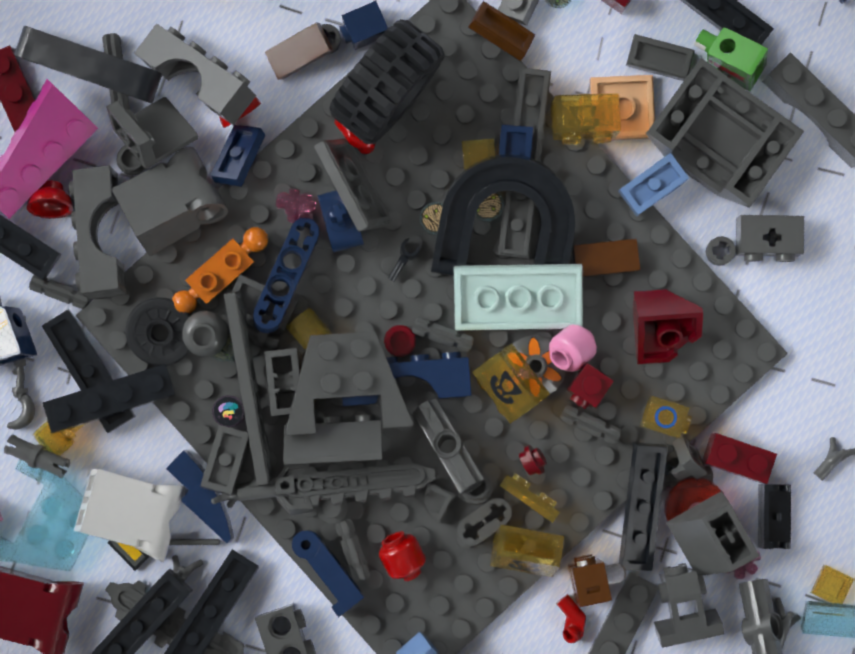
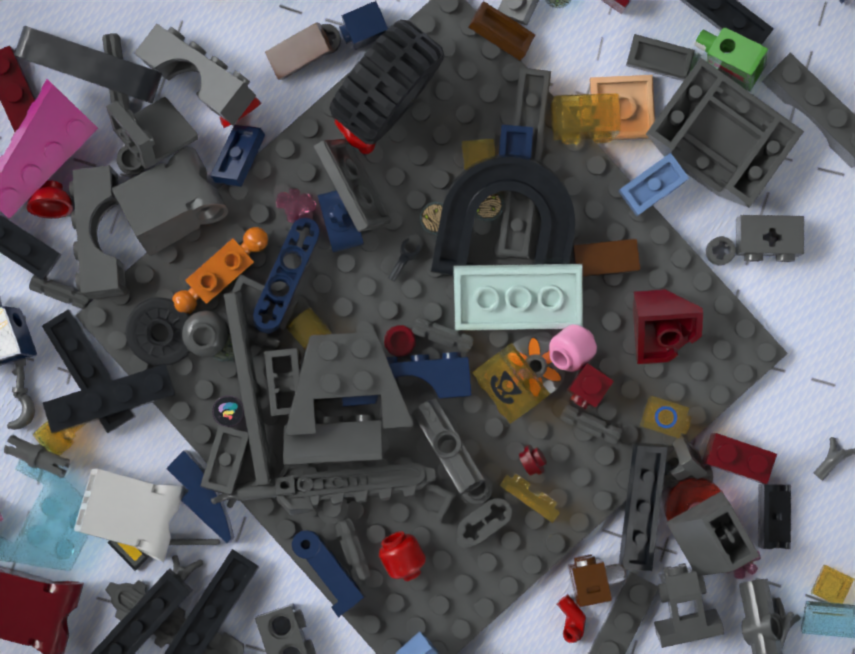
(526, 551): clear yellow brick -> none

